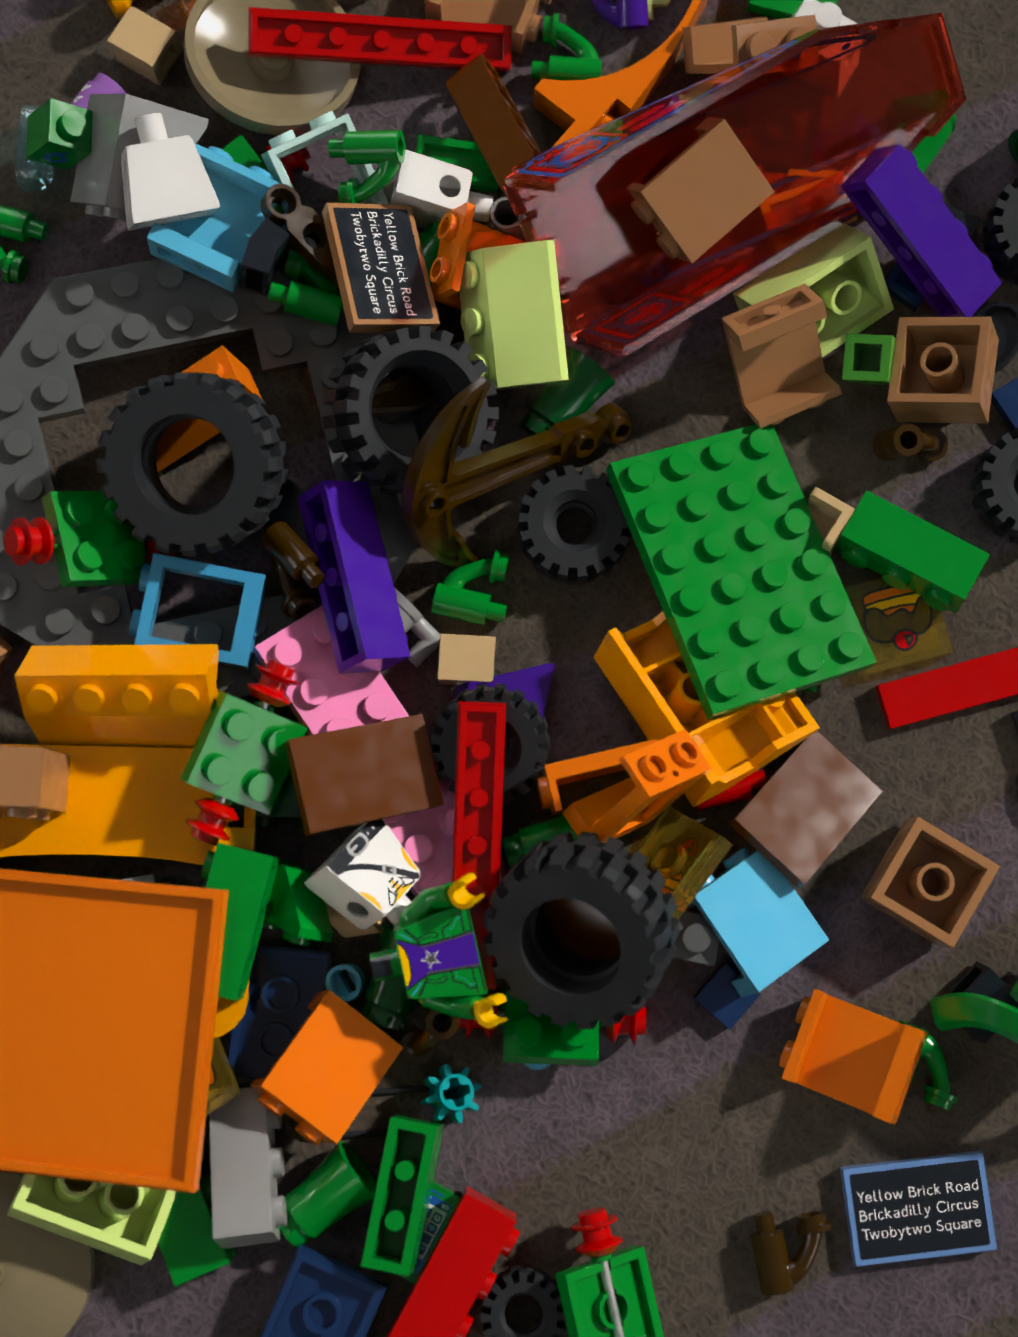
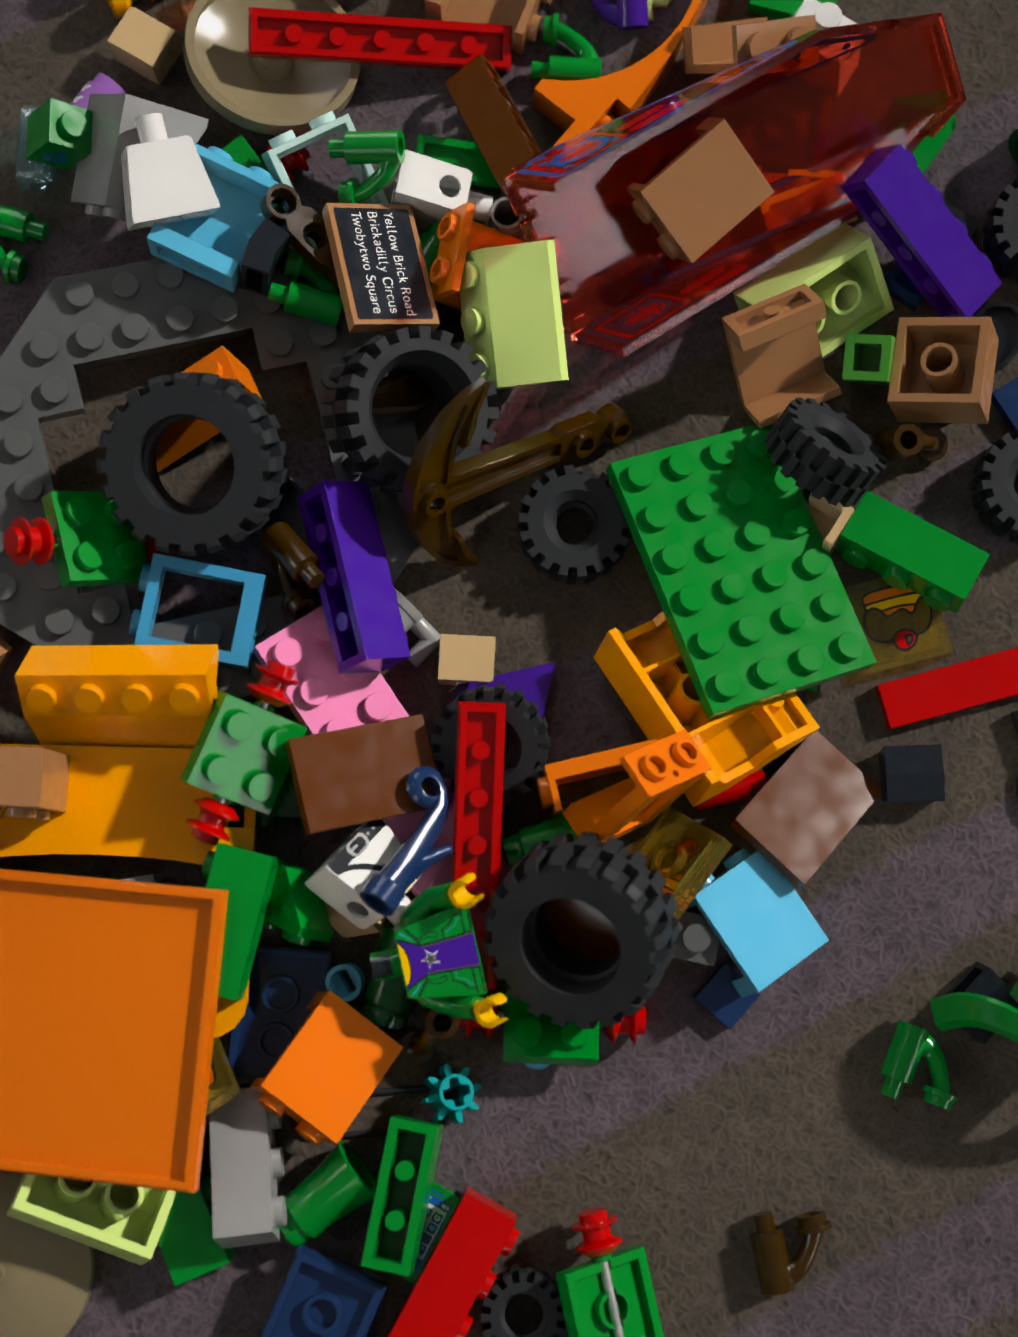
(387, 888): none -> dark blue plant
(468, 605): green plant -> none
(569, 397): dark green plant -> none
(824, 452): none -> black tyre
(853, 1055): orange panel -> none
(912, 773): none -> black piece
(918, 1208): black tile -> none
(930, 882): medium nougat brick -> none

